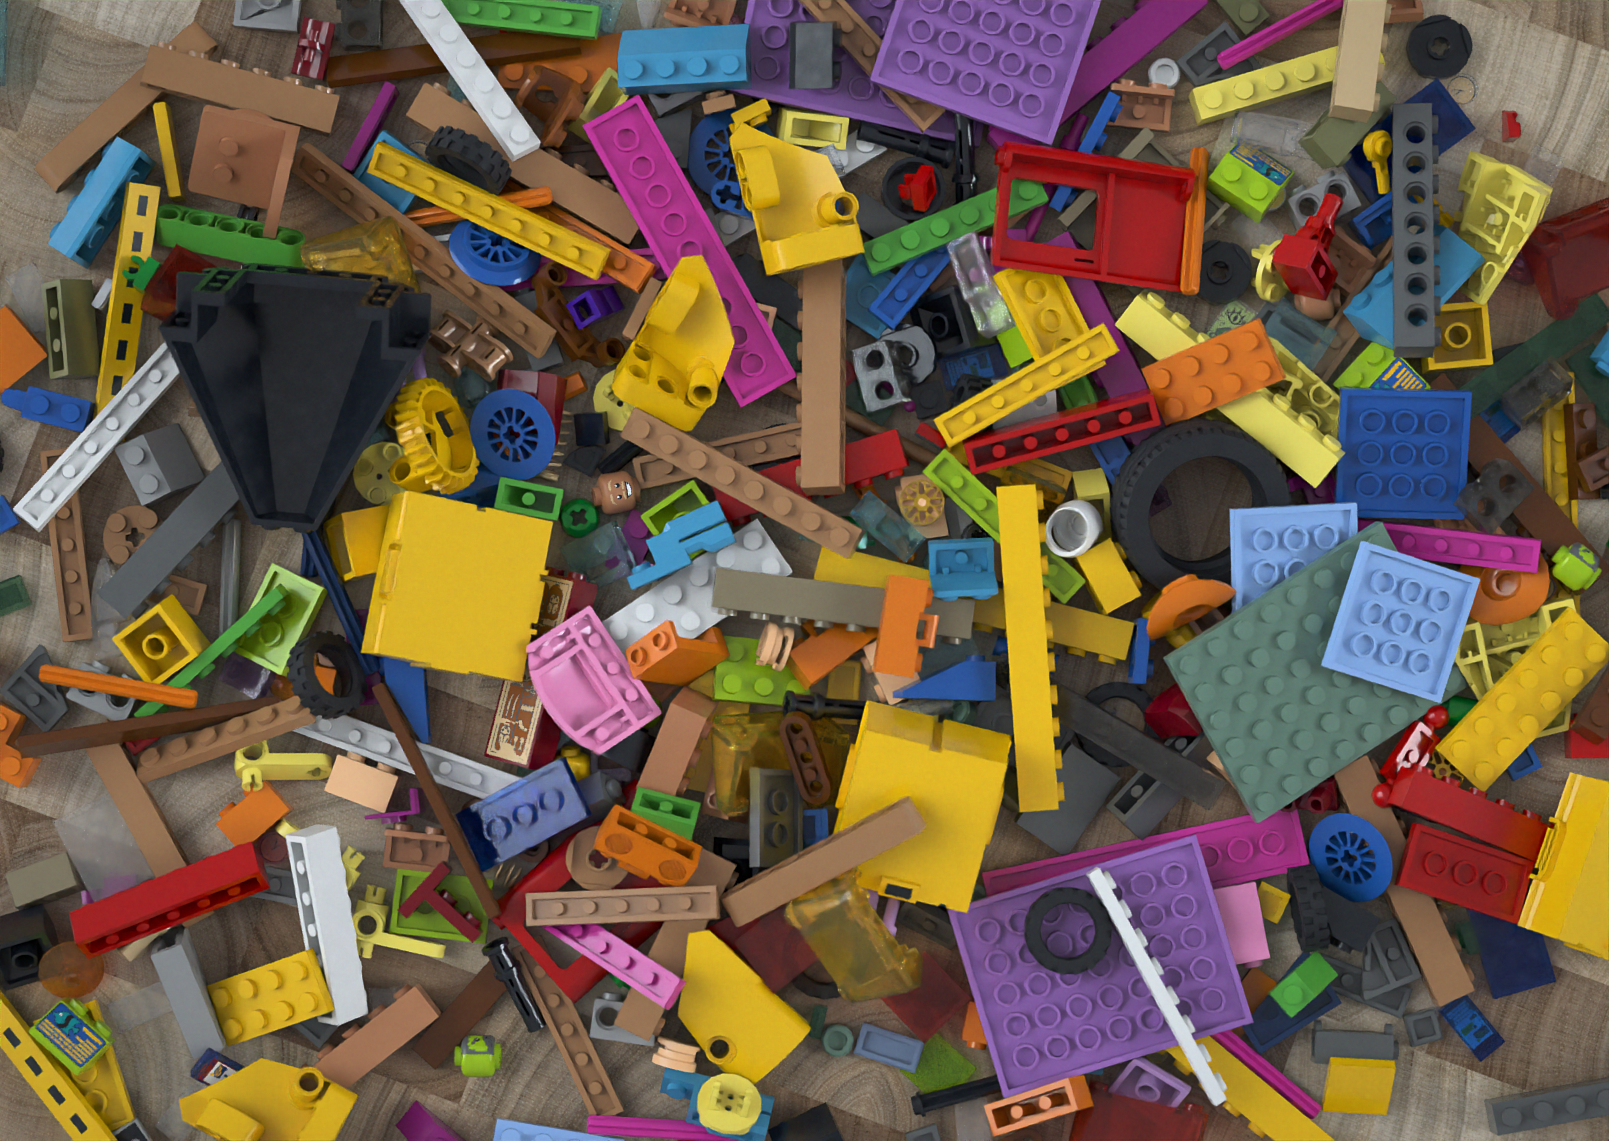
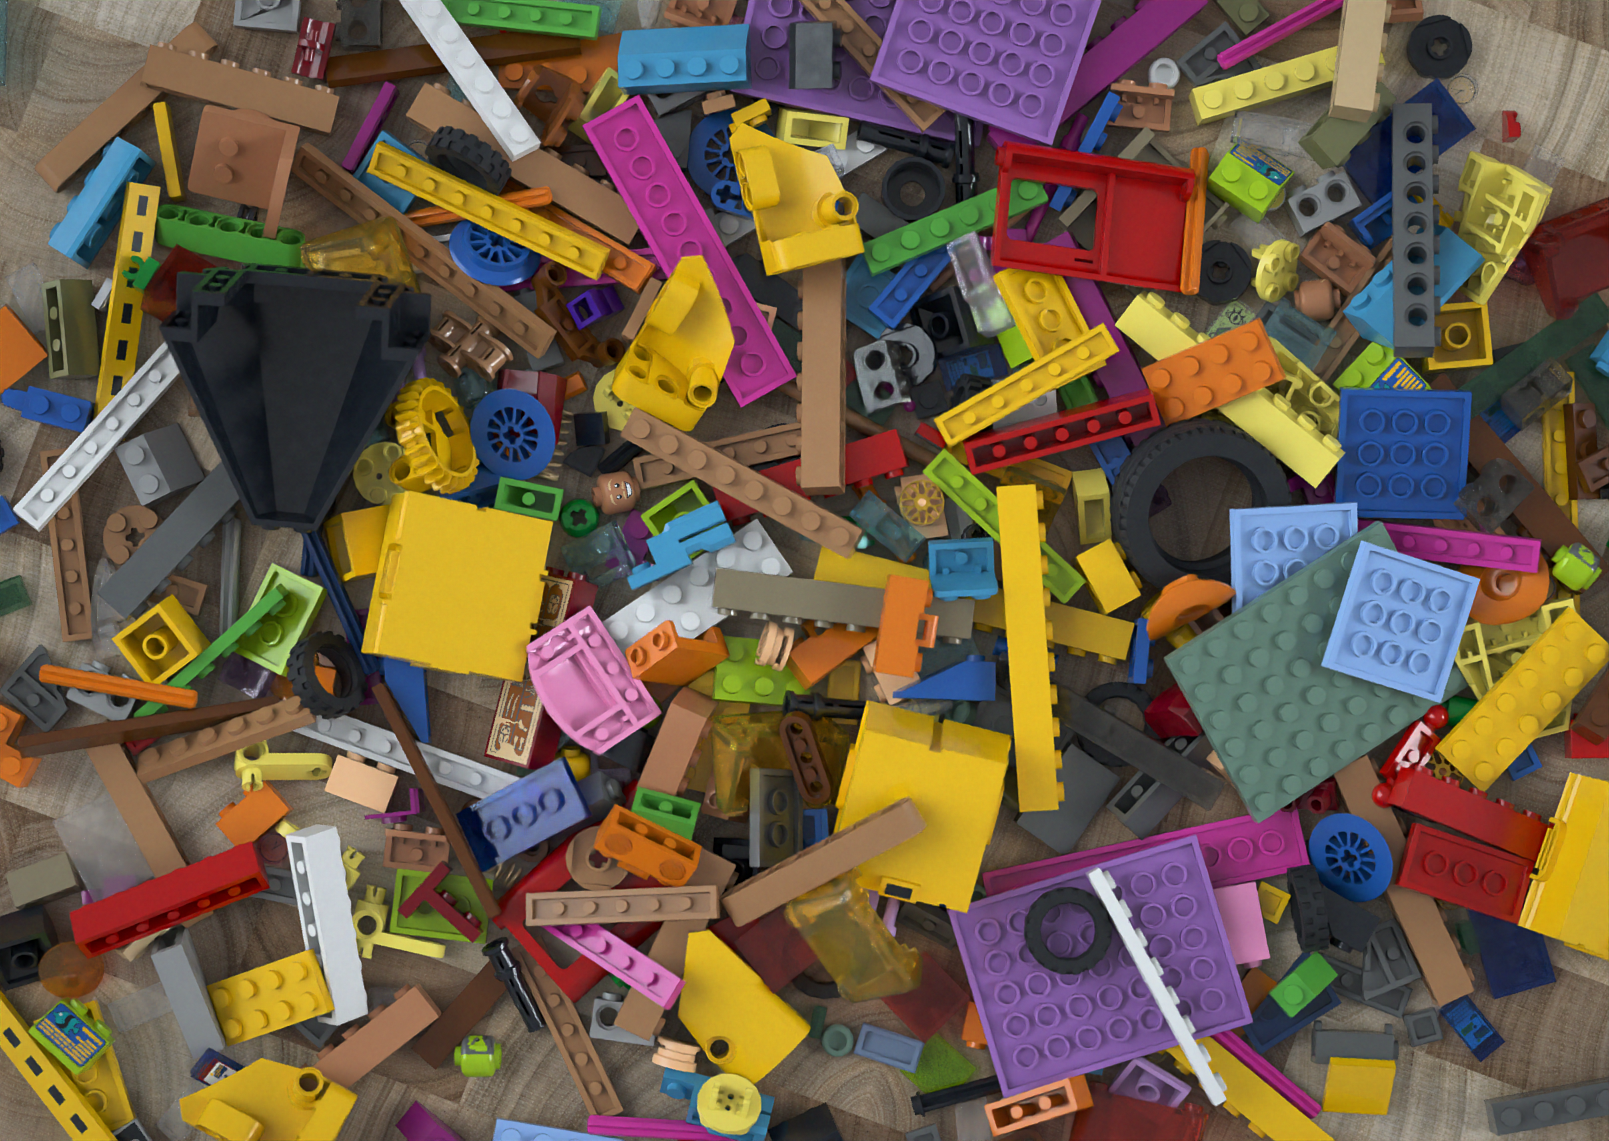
(919, 187): red tile -> none
(1074, 527): white helmet -> none
(1304, 257): red brick -> none
(1377, 148): yellow plate -> none

